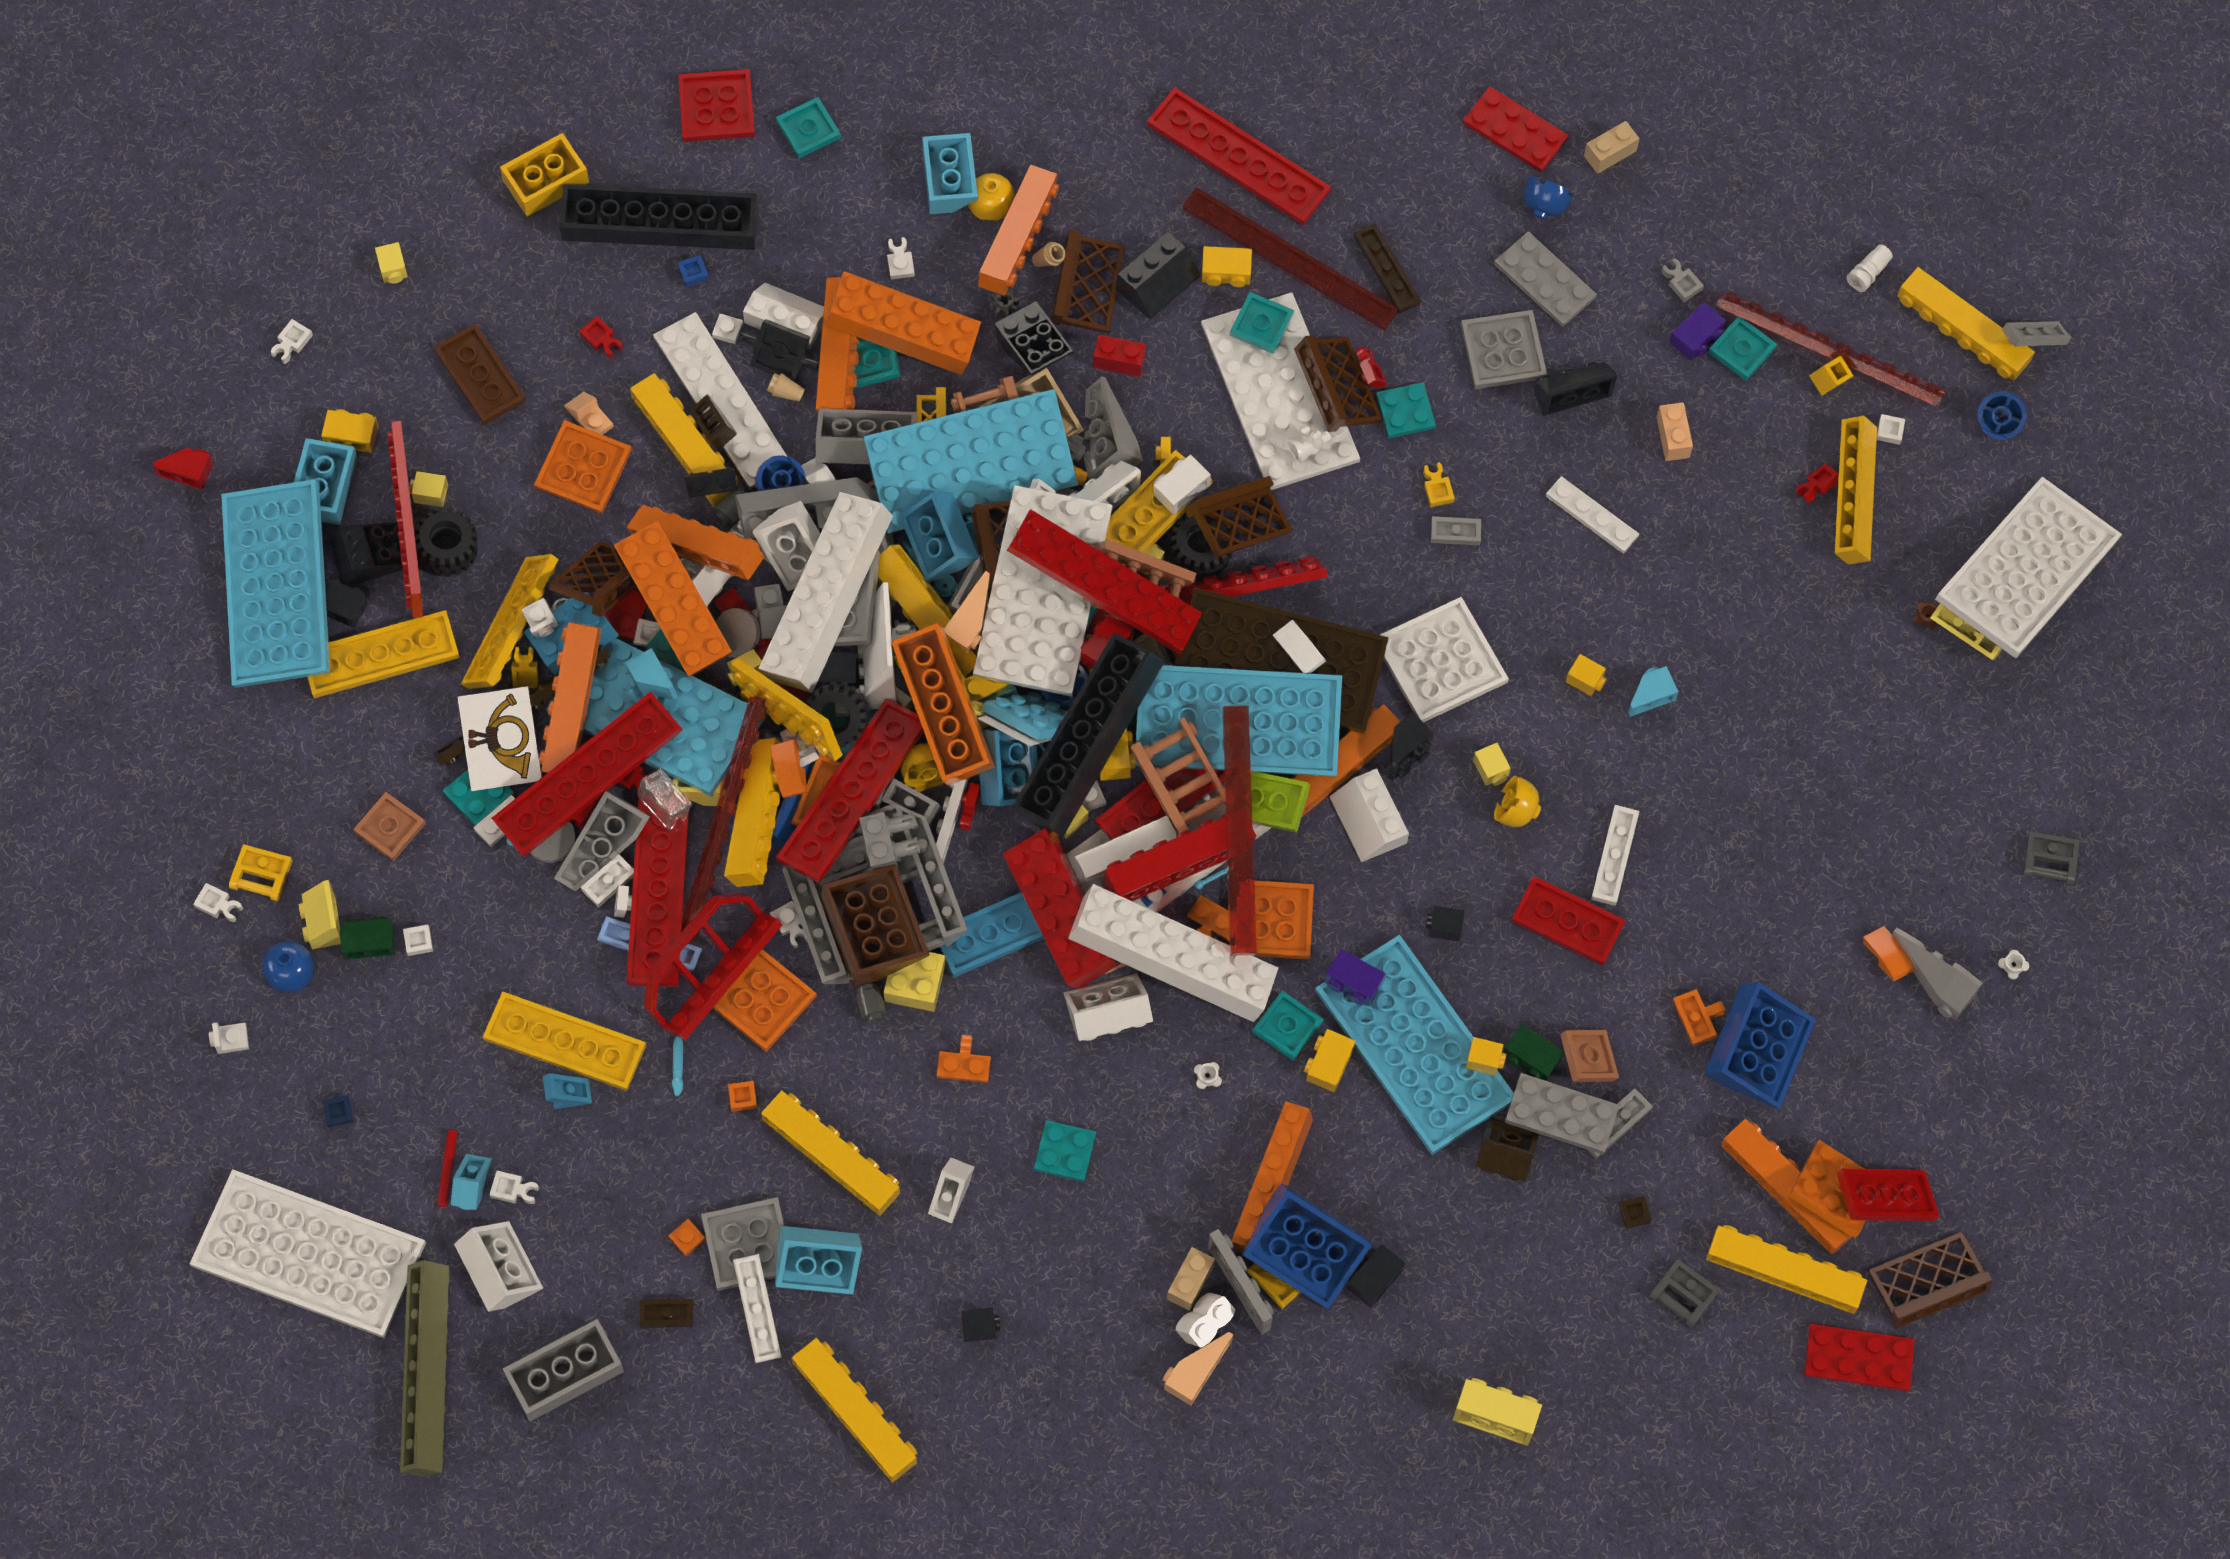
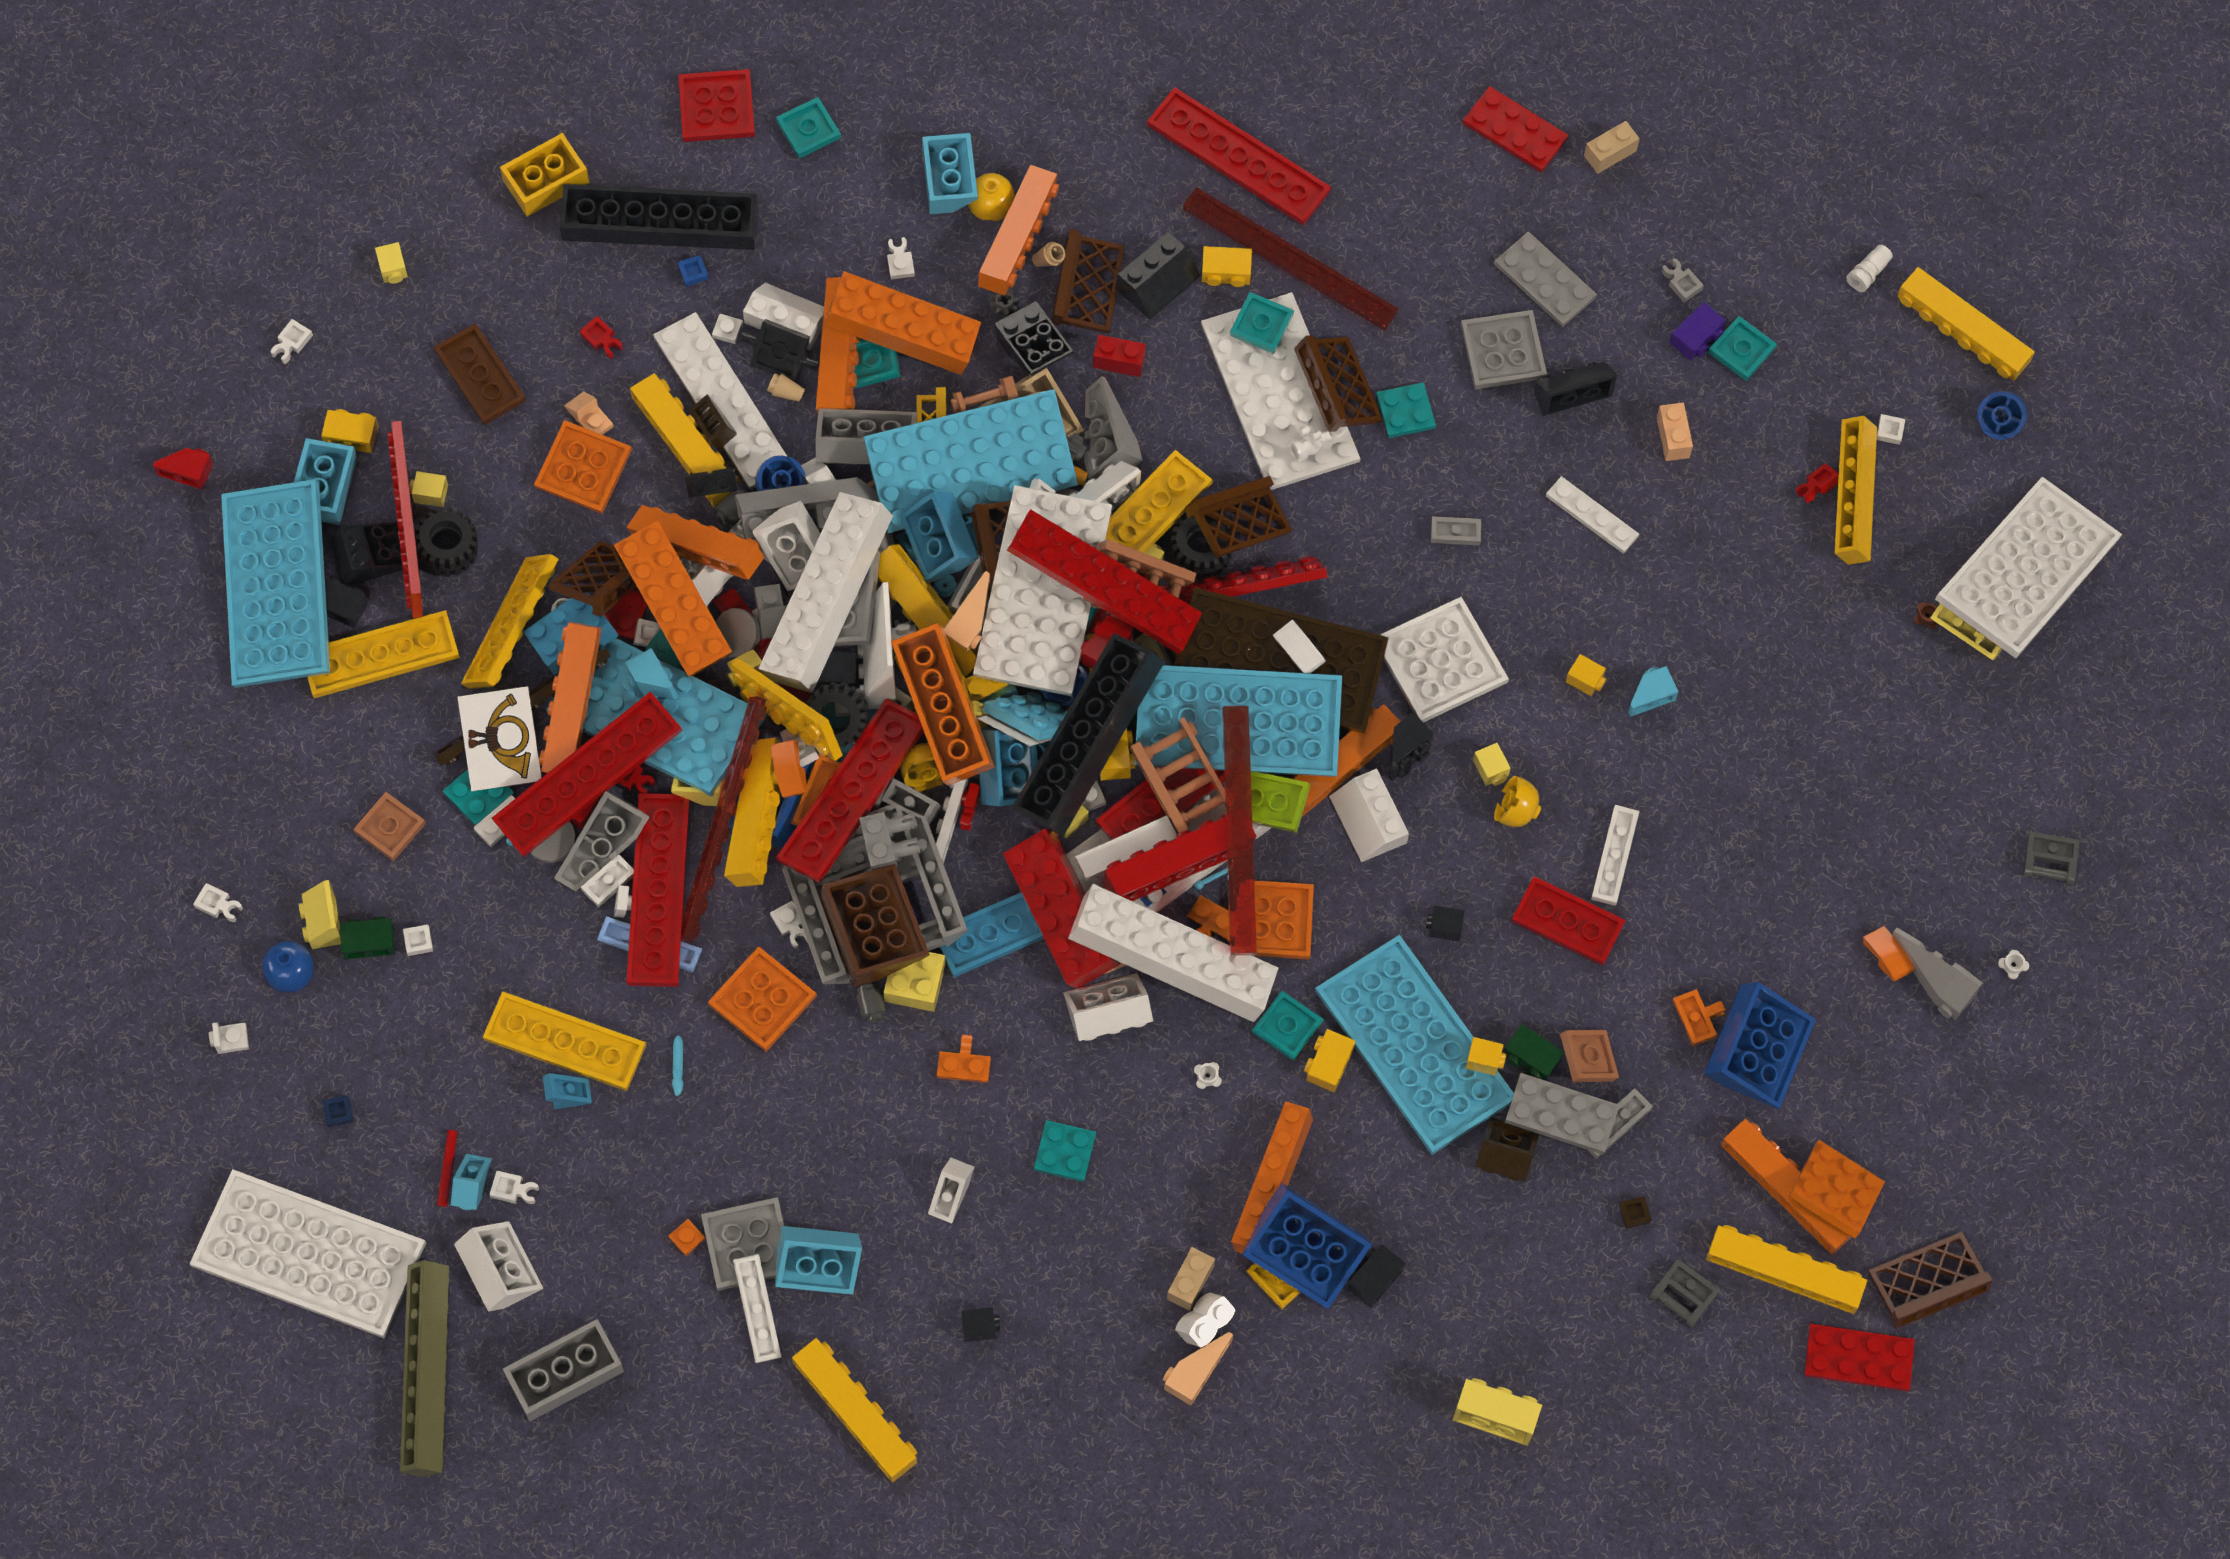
(264, 865): yellow plate -> none
(524, 670): yellow plate -> none
(540, 618): white bracket -> none
(664, 798): clear hinge -> none
(666, 1313): dark brown plate -> none
(723, 975): red plate -> none
(742, 1096): orange plate -> none
(831, 1153): yellow brick -> none
(1164, 450): yellow plate -> none
(1181, 484): white brick -> none
(1245, 1288): light grey plate -> none
(1354, 978): dark purple brick -> none
(1371, 370): red plate -> none
(1387, 268): dark brown plate -> none
(1437, 489): yellow plate -> none
(1546, 198): blue cylinder -> none
(1820, 343): clear red plate -> none
(1831, 375): yellow brick -> none
(1887, 1195): red plate -> none
(2036, 333): light grey plate -> none

